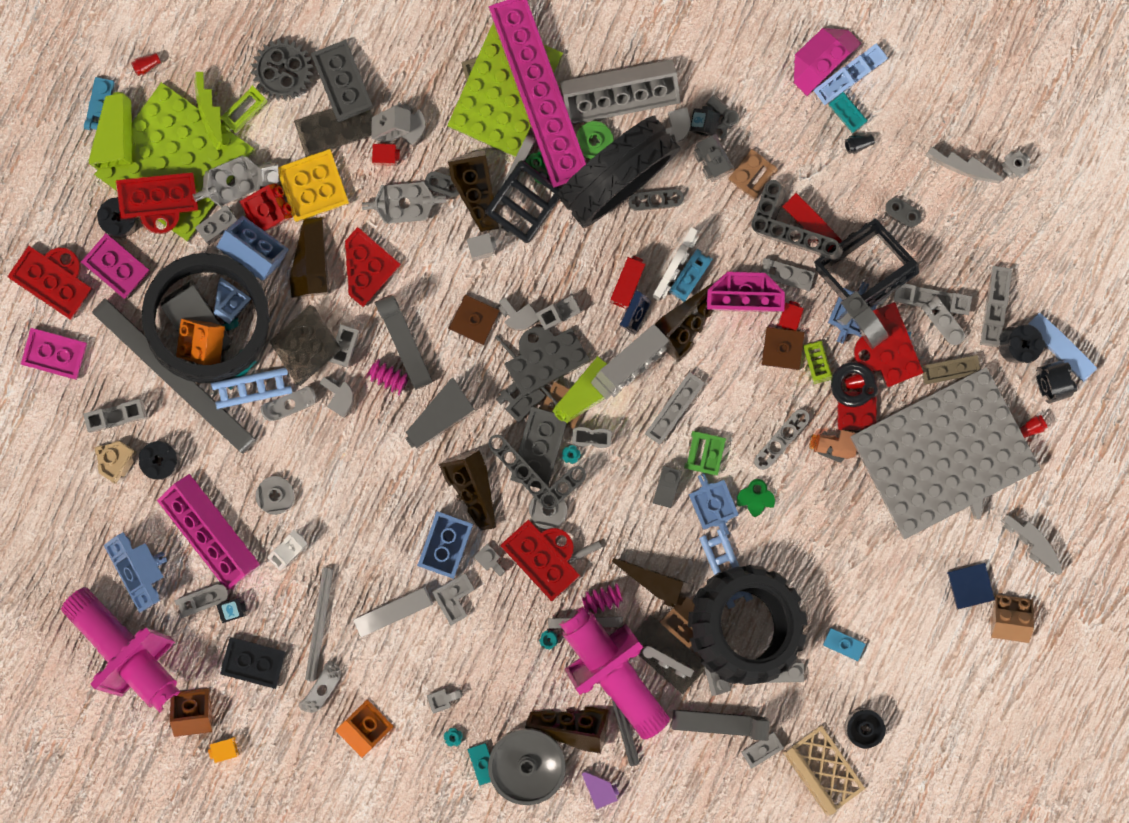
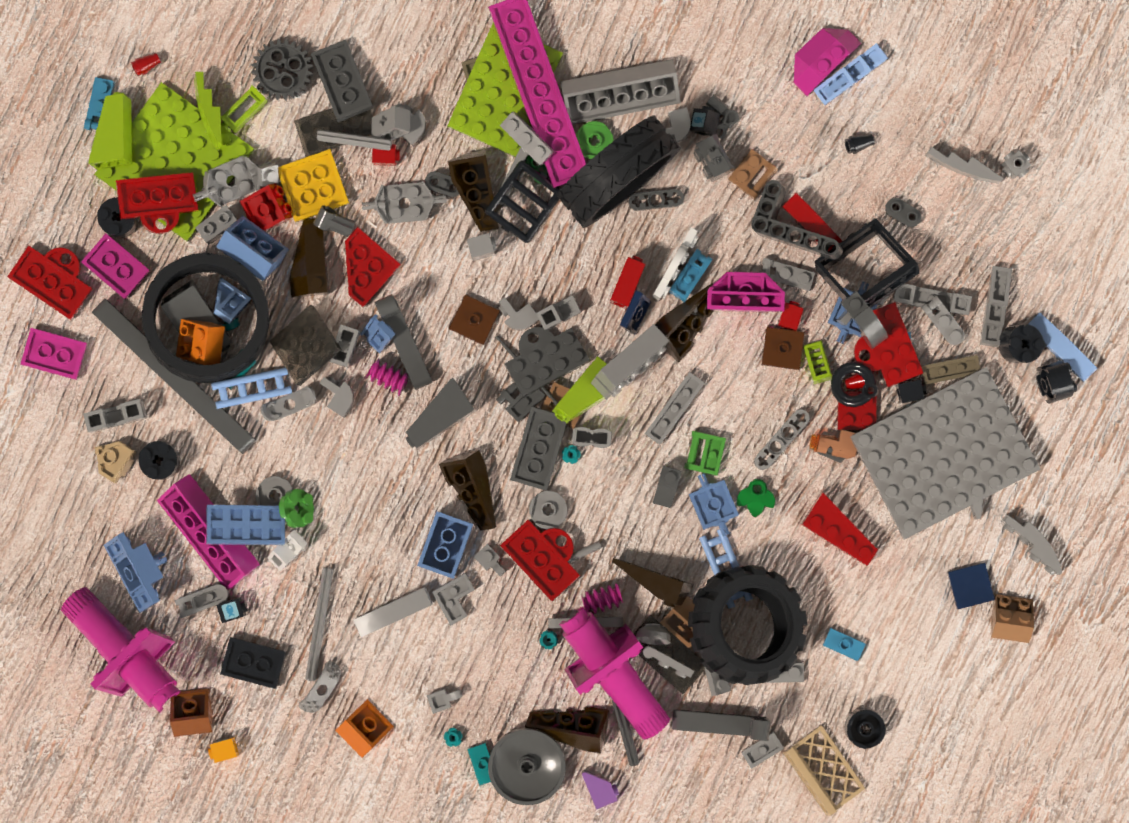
(244, 525): none -> medium blue plate
(305, 505): none -> bright green plate
(329, 219): none -> dark grey piece
(354, 140): none -> light grey axle
(377, 334): none -> medium blue plate
(527, 138): none -> light grey plate
(532, 476): dark grey beam -> none
(653, 634): none -> light grey piece
(835, 528): none -> red wedge
(847, 112): teal plate -> none
(911, 391): none -> black brick
(1033, 426): red cone -> none

